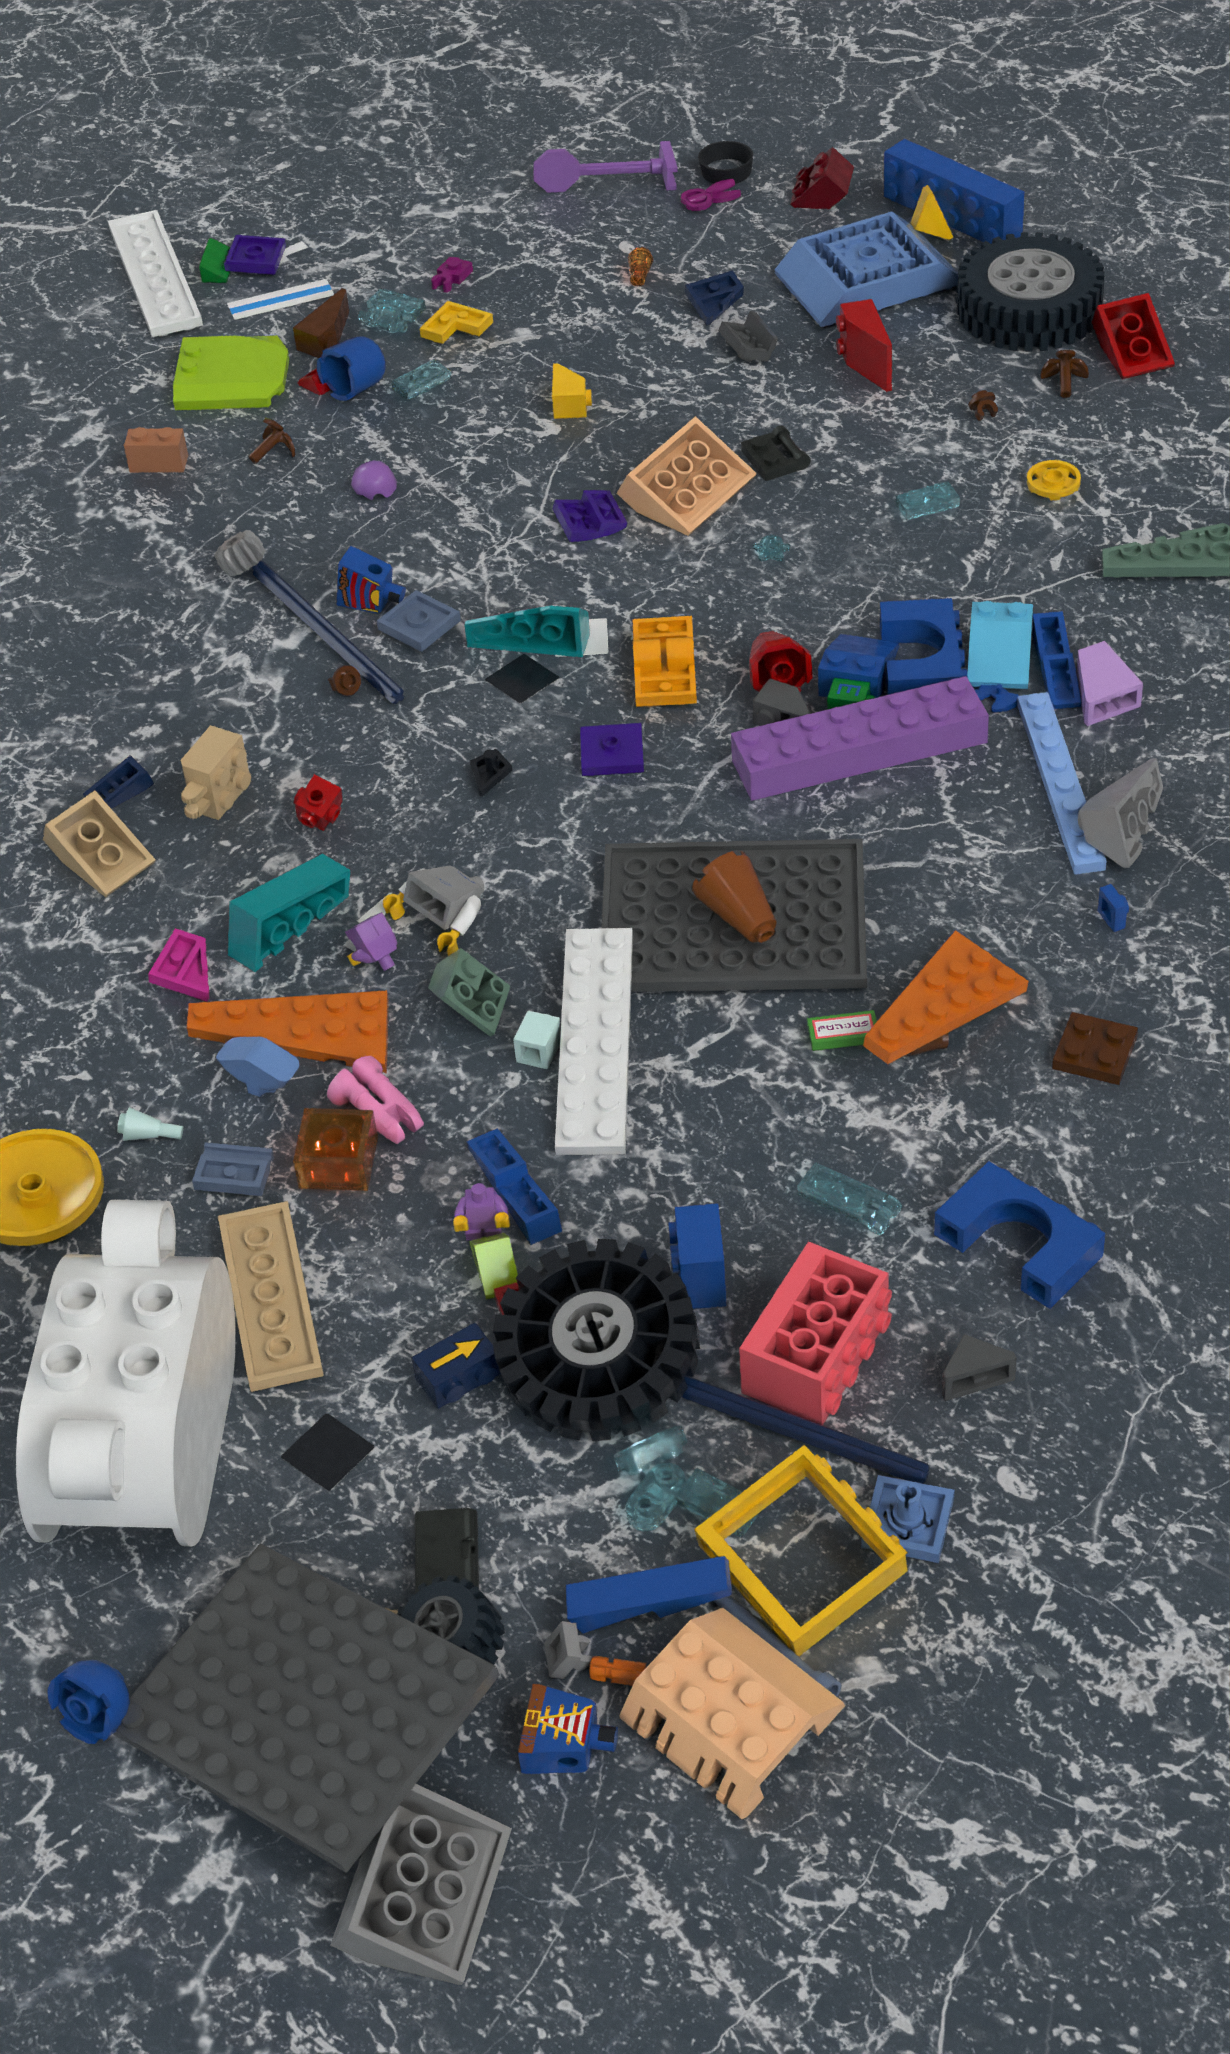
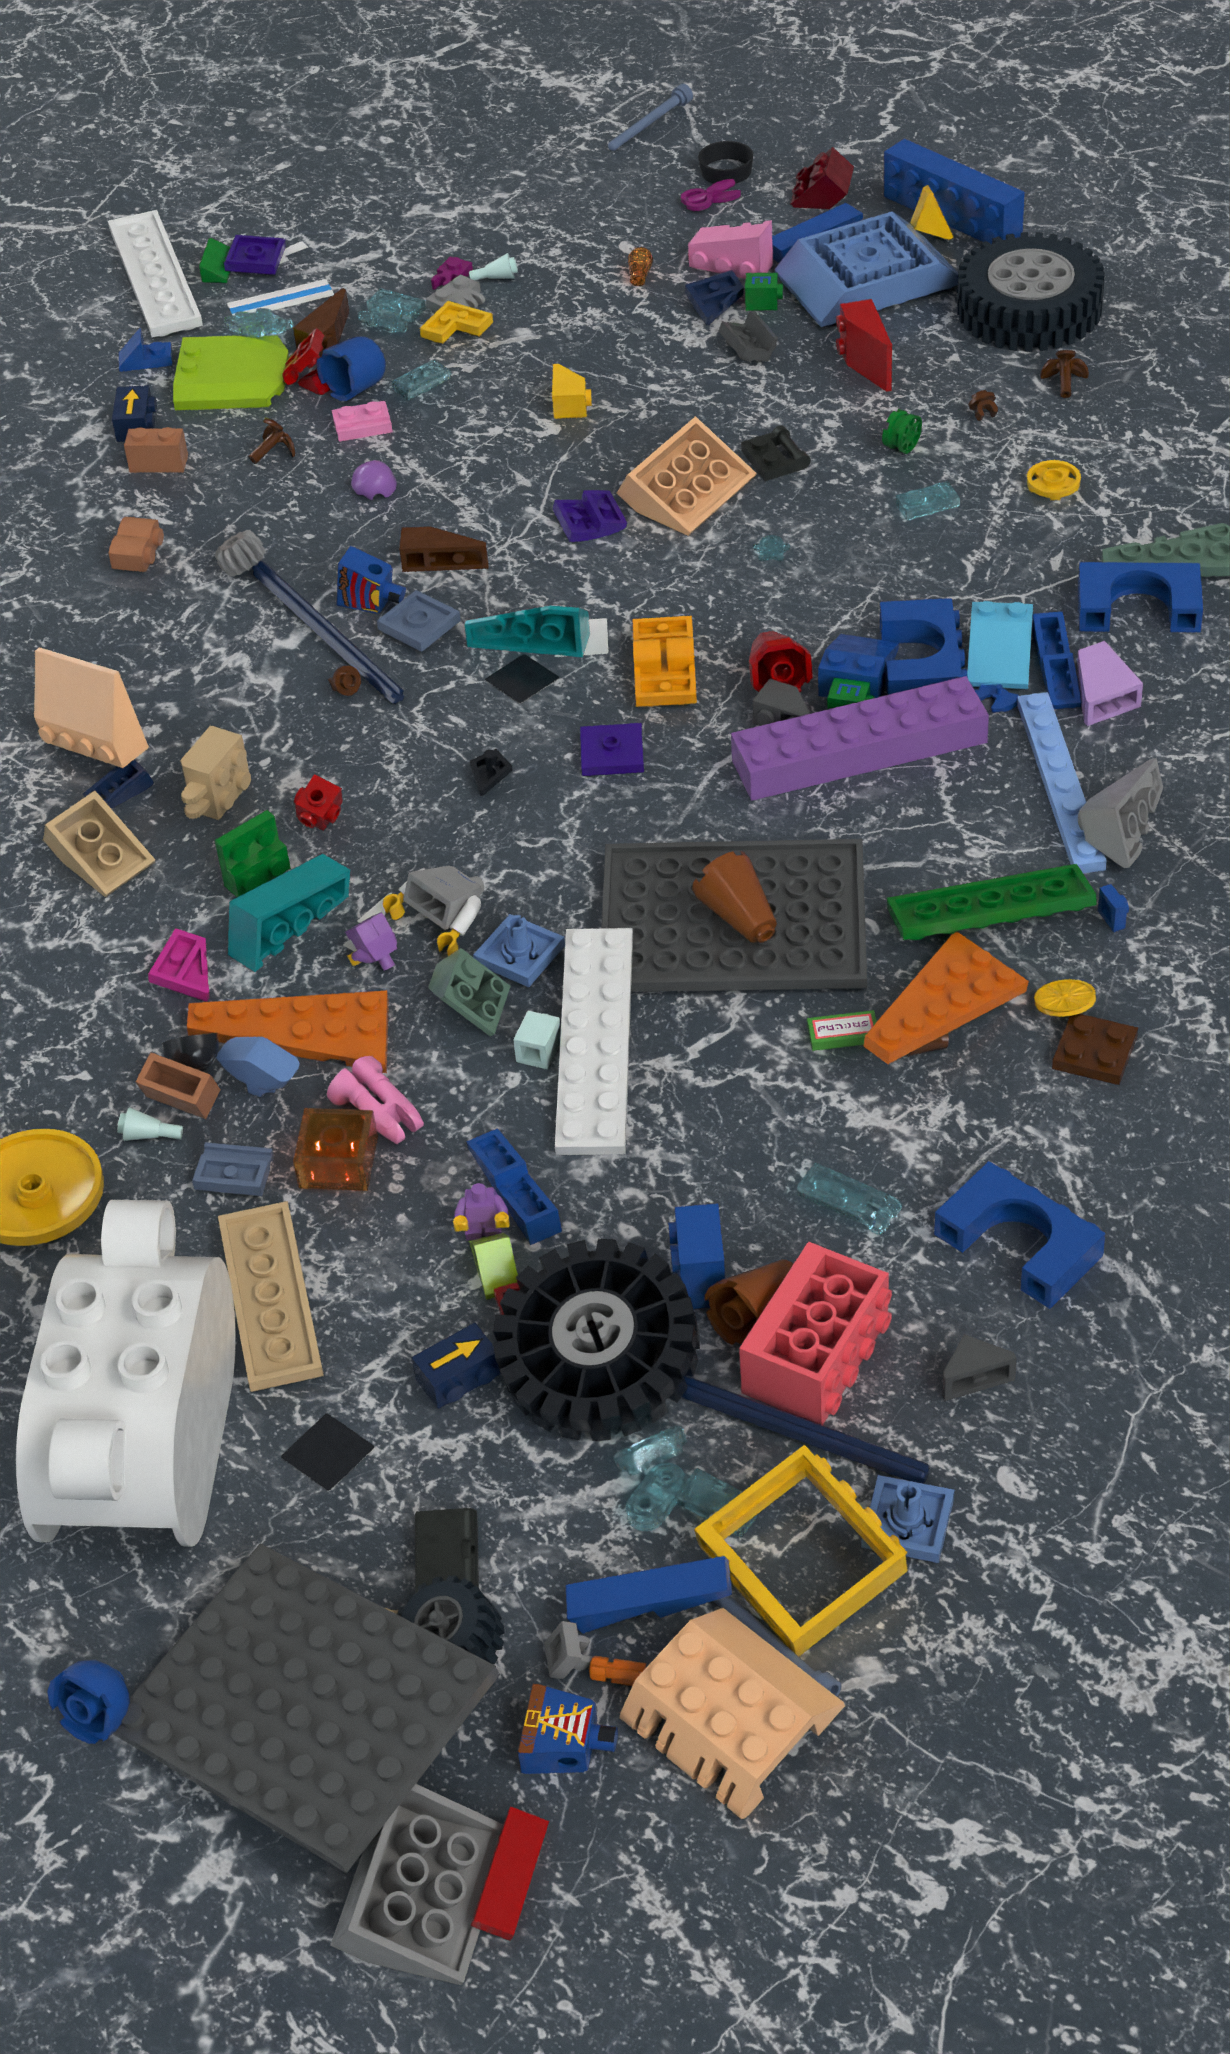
(85, 709): none -> light nougat slope
(133, 409): none -> dark blue brick
(135, 544): none -> nougat brick
(140, 356): none -> blue slope
(178, 1085): none -> nougat piece
(193, 1050): none -> black piece
(252, 854): none -> green plate
(257, 323): none -> clear light blue plate
(304, 356): none -> red plate
(362, 420): none -> bright pink plate
(440, 550): none -> reddish brown slope
(460, 291): none -> light grey hinge
(501, 268): none -> light aqua cone
(510, 1873): none -> red tile
(517, 942): none -> medium blue plate
(559, 169): medium lavender piece -> none
(680, 97): none -> sand blue piece
(733, 248): none -> bright pink wedge
(742, 1299): none -> dark orange cone
(762, 291): none -> green brick
(831, 219): none -> blue slope
(902, 431): none -> green wheel
(991, 902): none -> green plate
(1065, 997): none -> yellow wheel
(1132, 336): red slope -> none
(1172, 583): none -> blue arch

